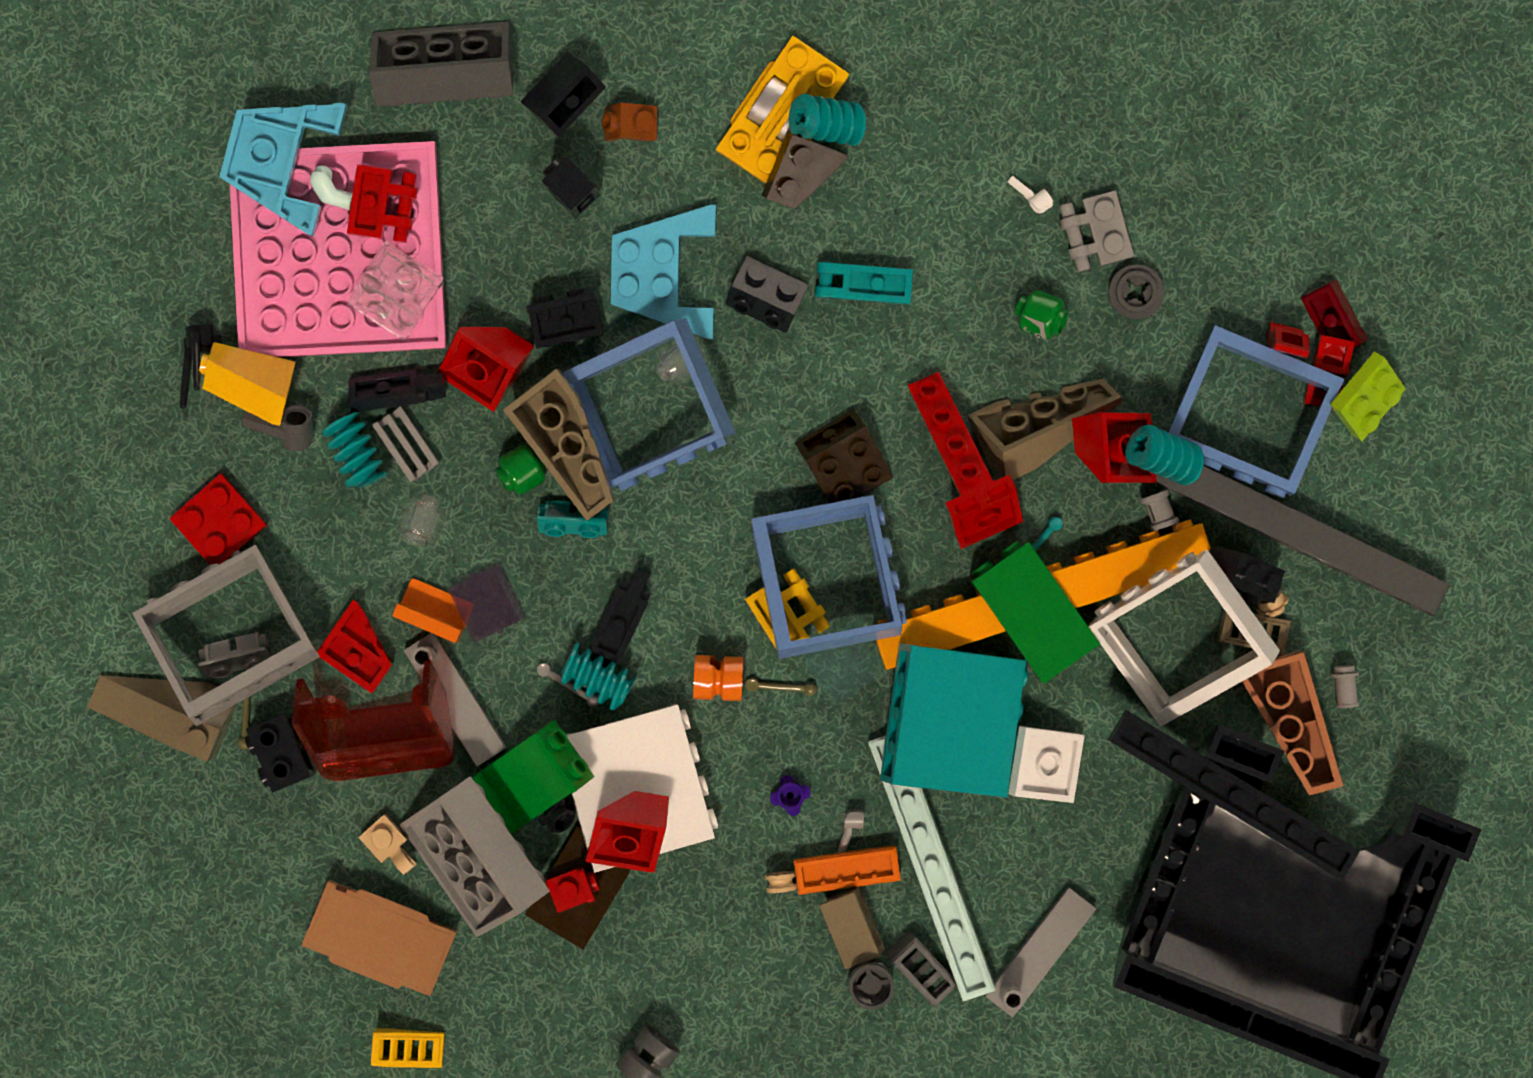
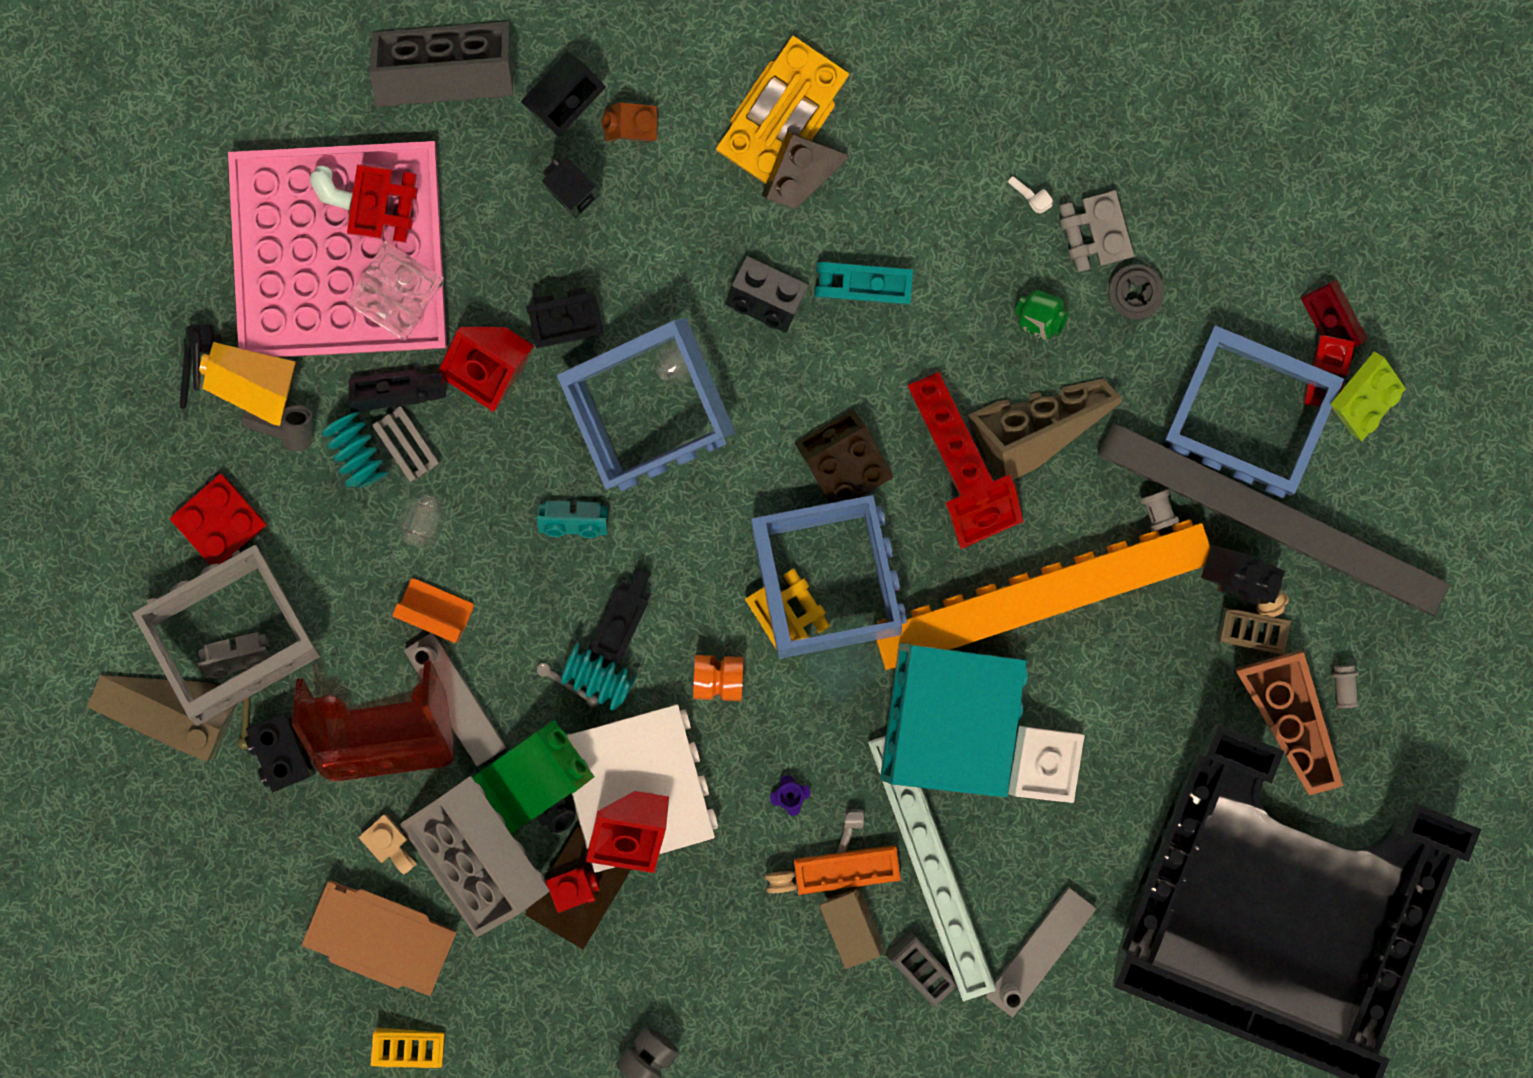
(265, 152): medium azure wing -> none
(356, 649): red wing -> none
(486, 603): piece -> none
(520, 470): green head -> none
(560, 435): dark tan wedge -> none
(648, 269): medium azure wing -> none
(753, 684): olive hinge -> none
(827, 119): teal piece -> none
(871, 984): dark grey wheel -> none
(1034, 610): green panel -> none
(1054, 523): teal hinge -> none
(1102, 443): red slope -> none
(1138, 674): white window -> none
(1165, 454): teal piece -> none
(1233, 795): black plate -> none
(1287, 340): red slope -> none

